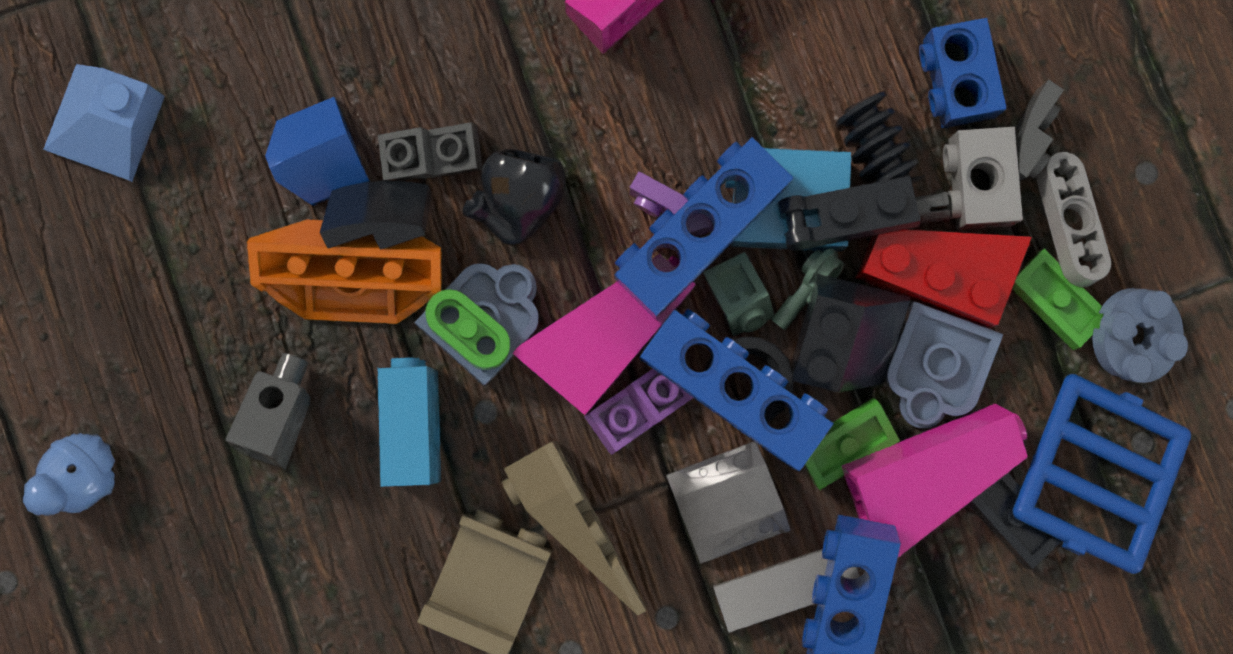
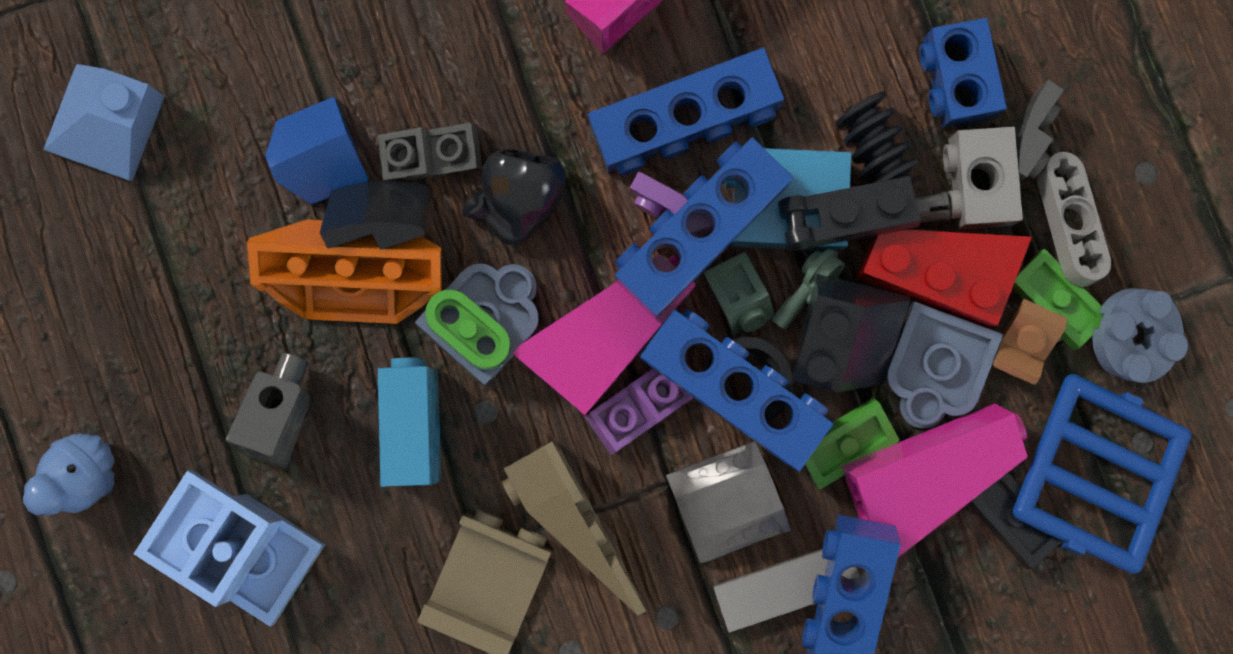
(229, 548): none -> light blue bracket
(747, 75): none -> blue brick
(1029, 341): none -> medium nougat bracket

